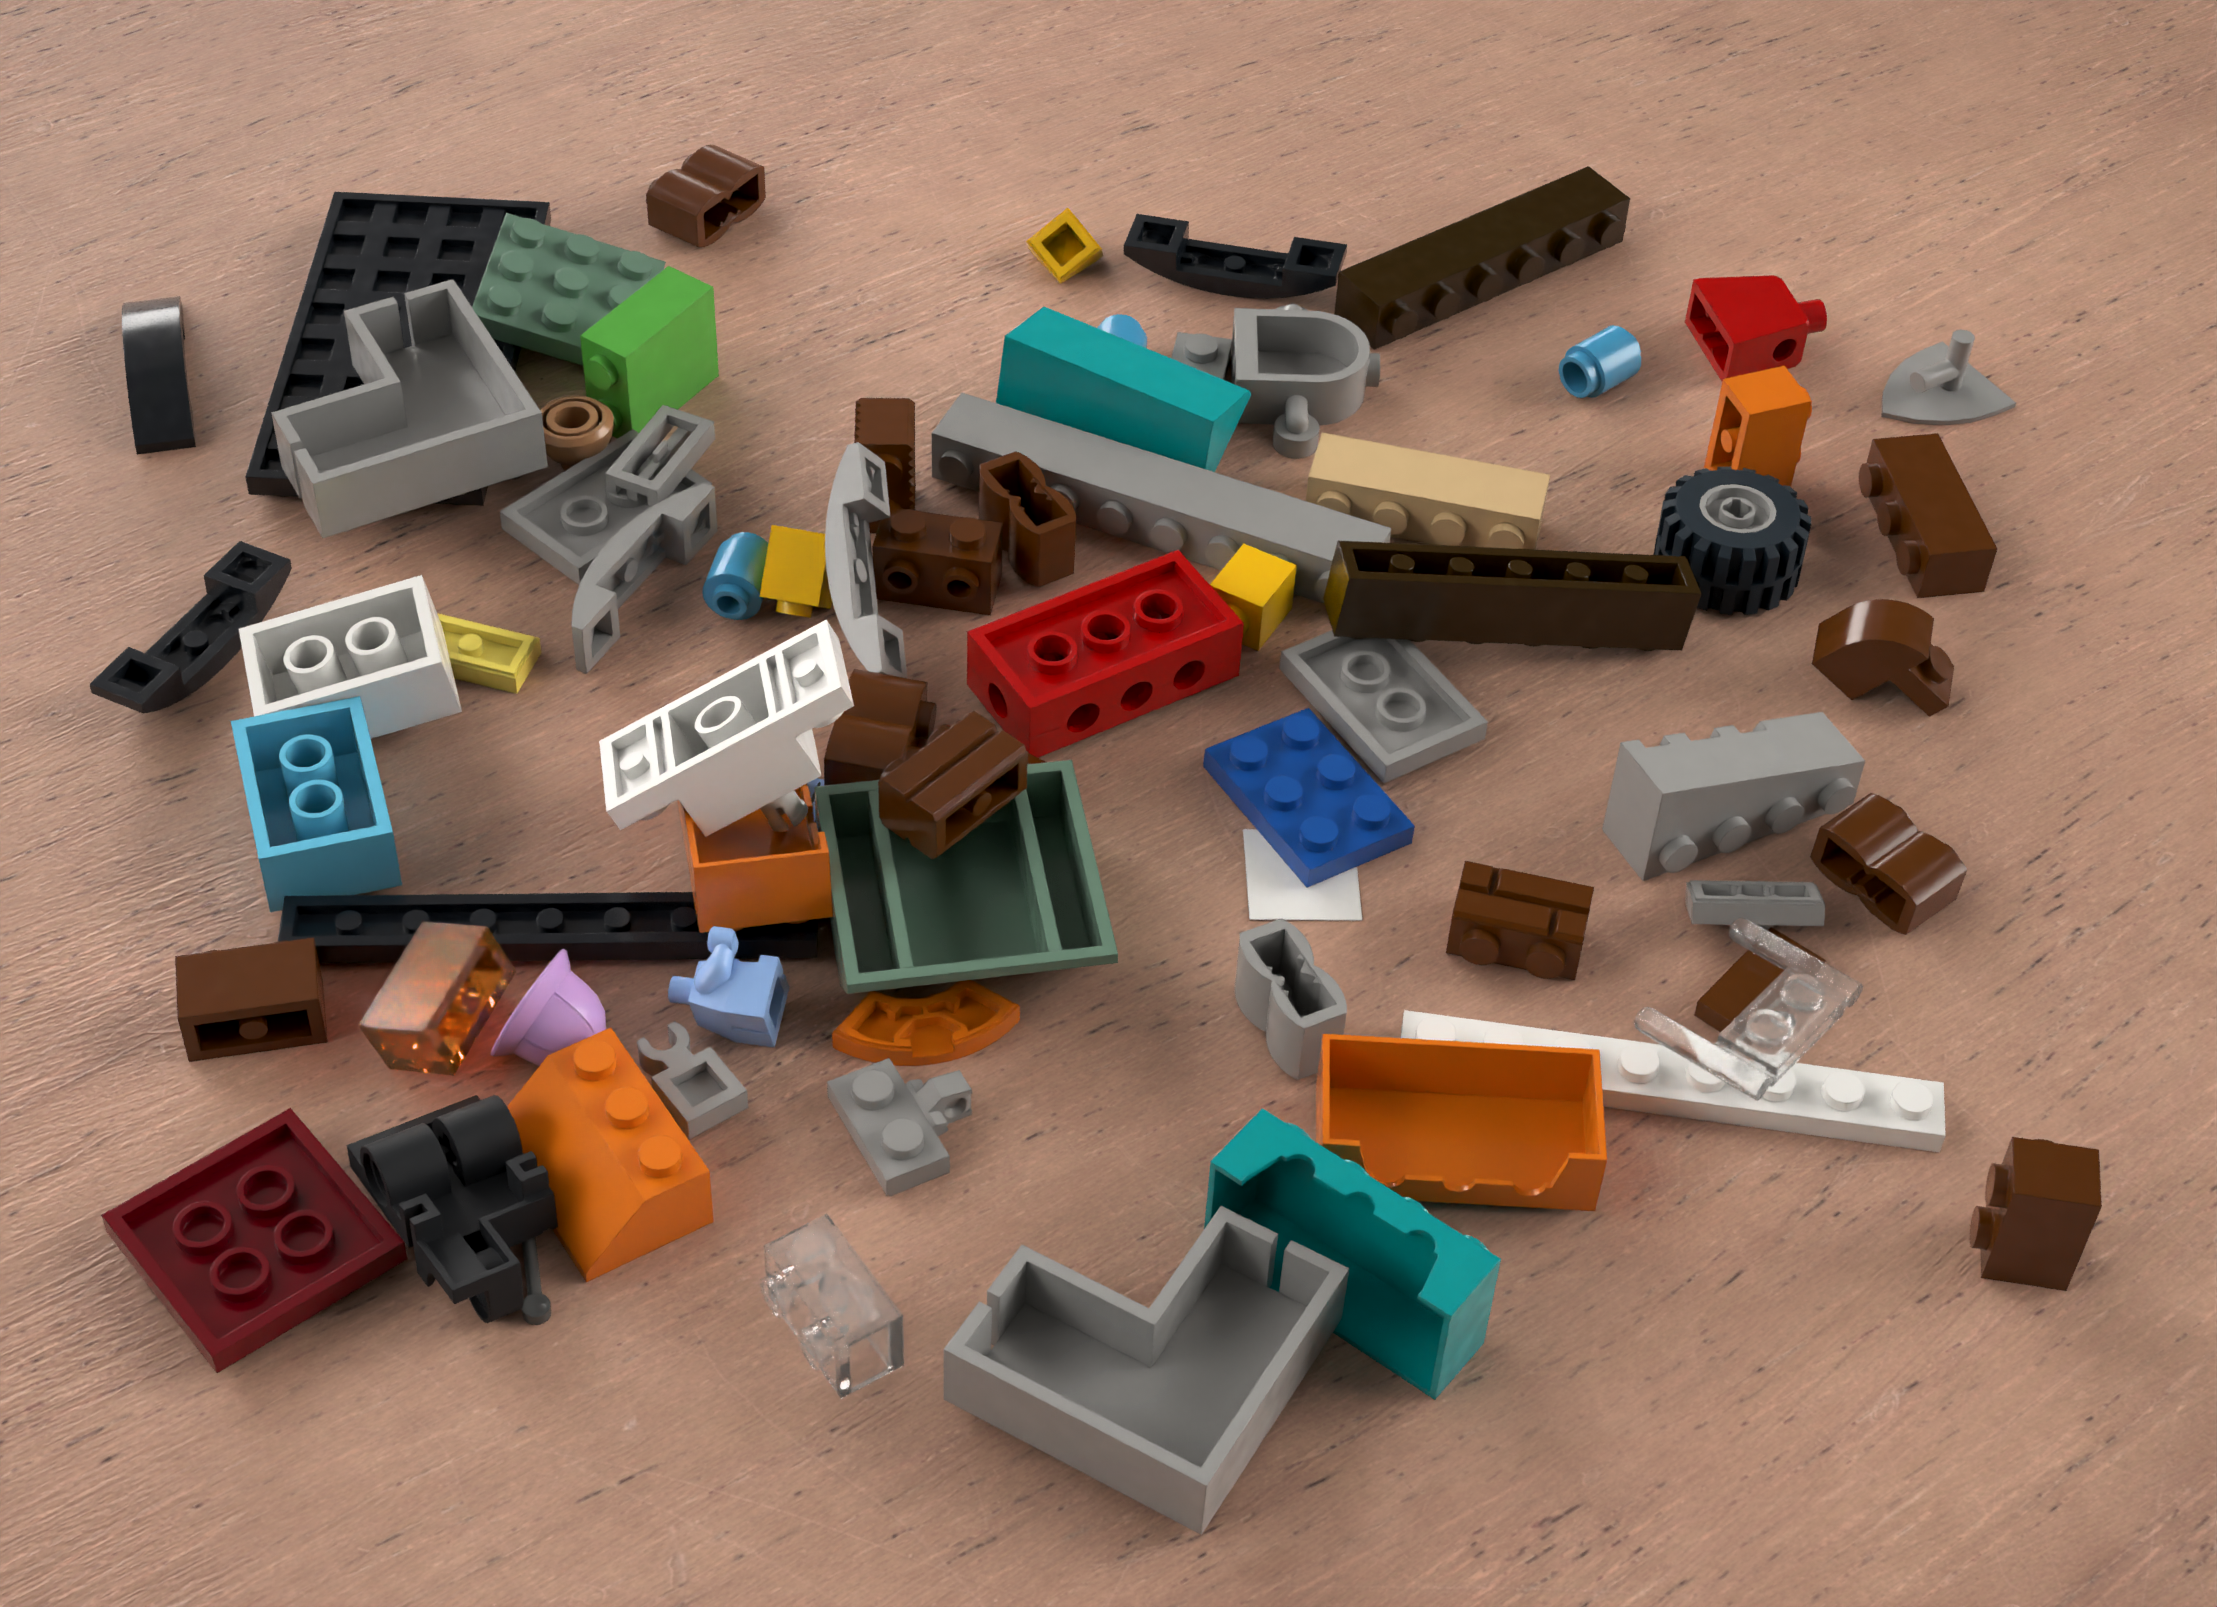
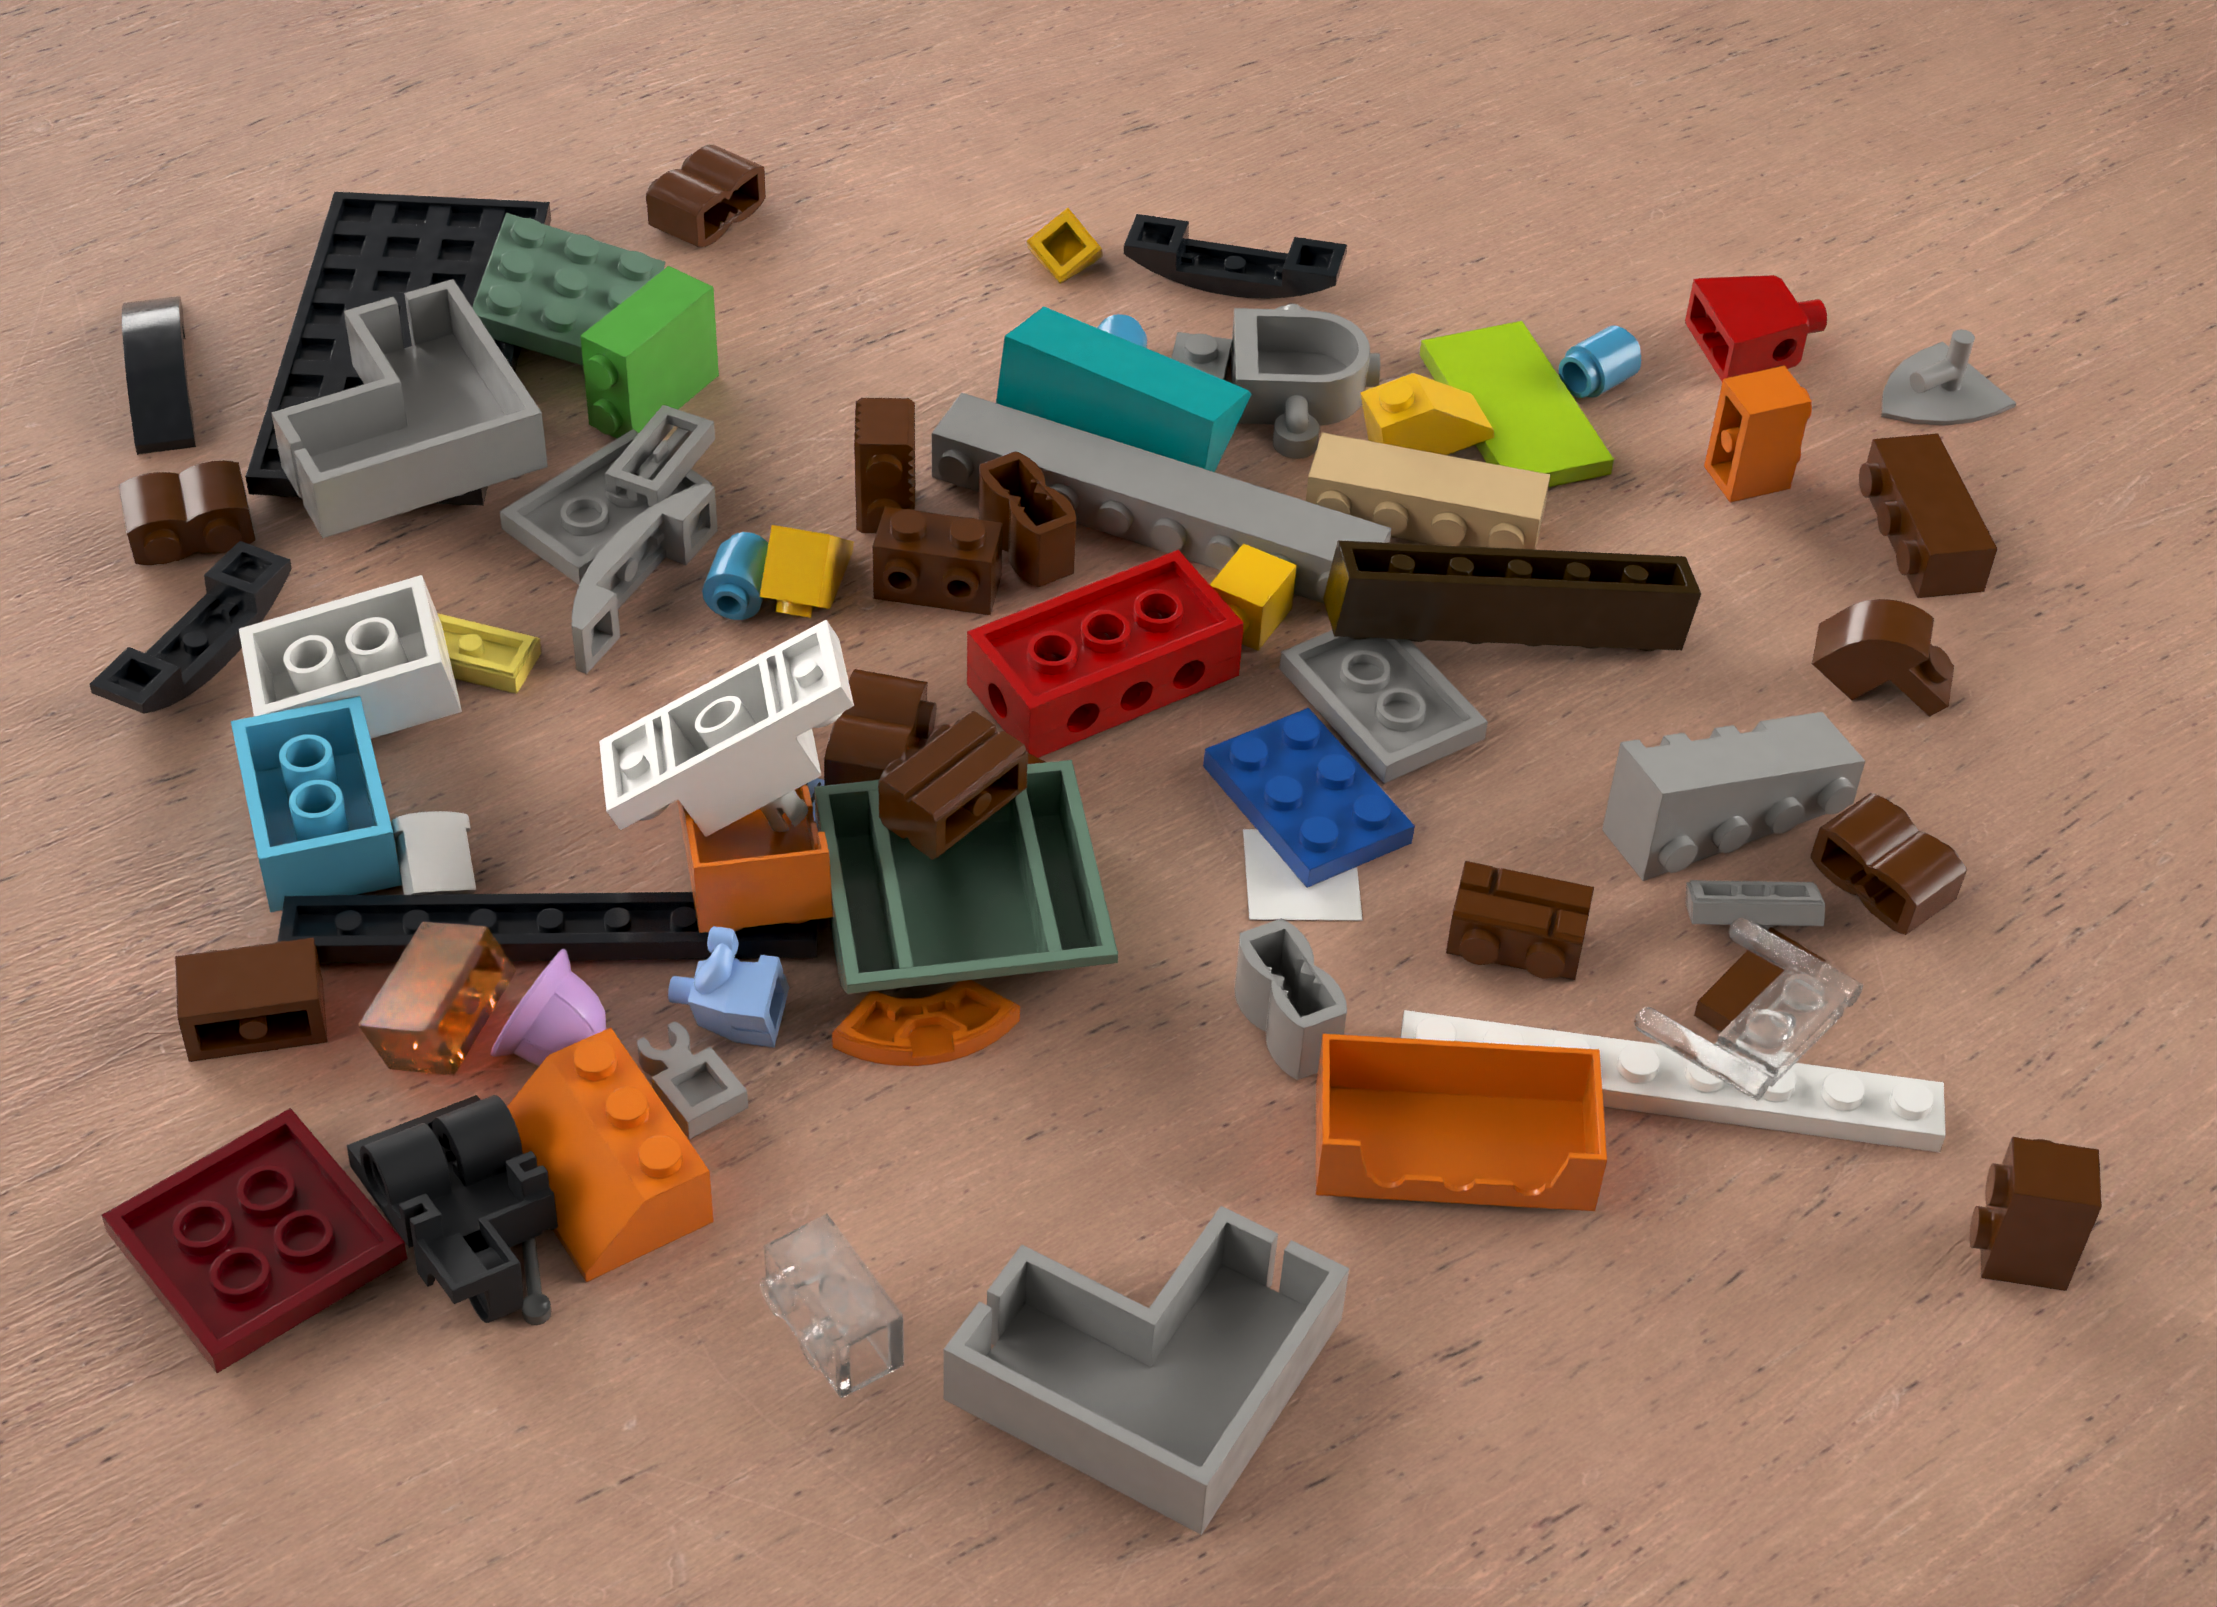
(186, 512): none -> reddish brown brick
(434, 853): none -> white tile
(576, 429): medium nougat brick -> none
(855, 500): light grey slope -> none
(900, 1122): light grey hinge -> none
(1413, 1284): teal piece -> none
(1424, 415): none -> yellow slope
(1481, 256): dark brown brick -> none
(1523, 400): none -> lime tile
(1738, 535): black wheel -> none

